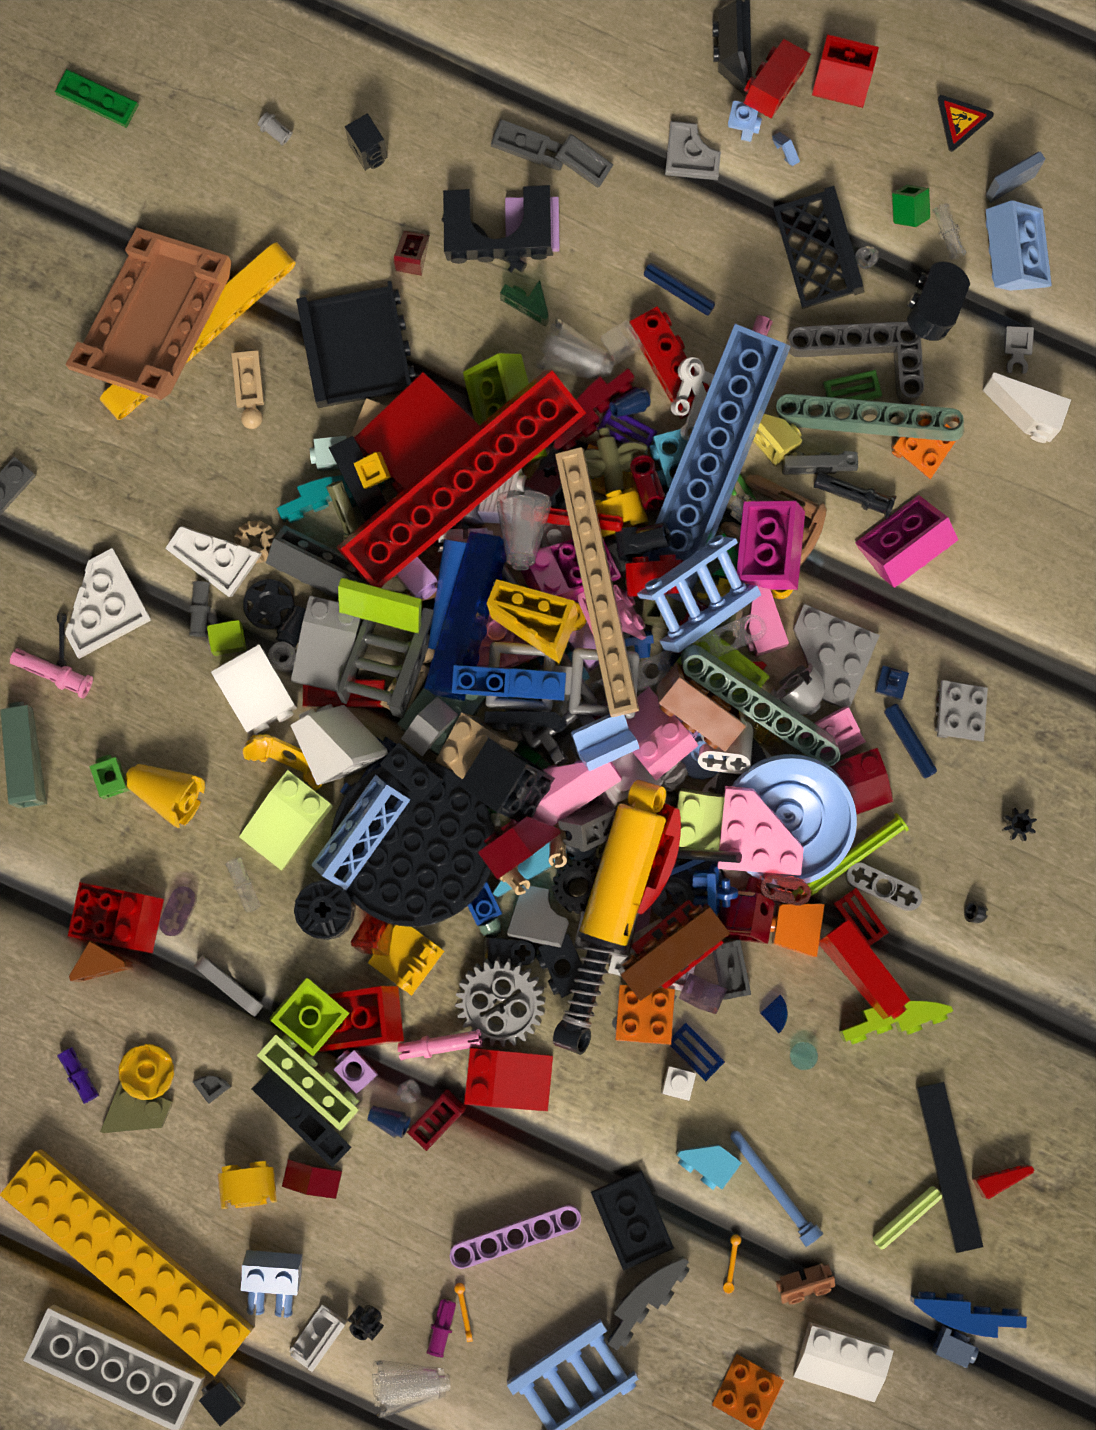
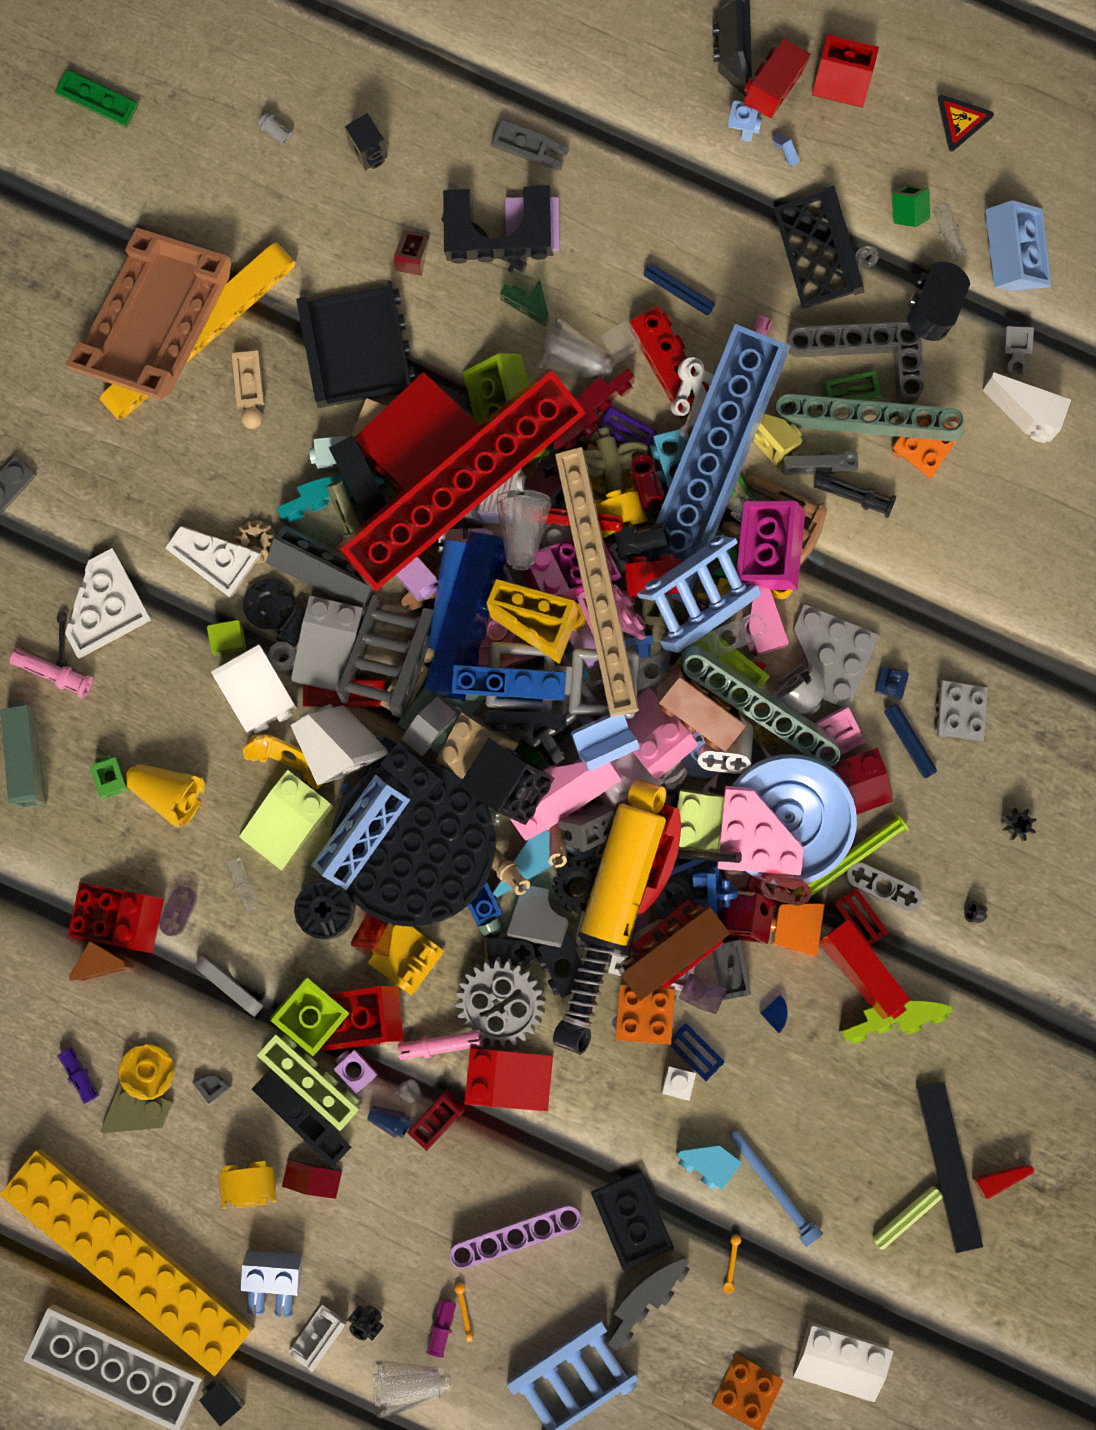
(199, 609): dark grey pin -> none
(372, 470): yellow tile -> none
(379, 605): lime tile -> none
(516, 844): dark red slope -> none
(584, 160): dark grey tile -> none
(631, 402): dark blue cone -> none
(689, 155): light grey tile -> none
(803, 1056): clear light blue tile -> none
(816, 1282): nougat hinge -> none
(907, 540): dark pink slope -> none
(955, 1347): sand blue brick -> none
(957, 1314): blue slope -> none
(1015, 176): sand blue tile -> none

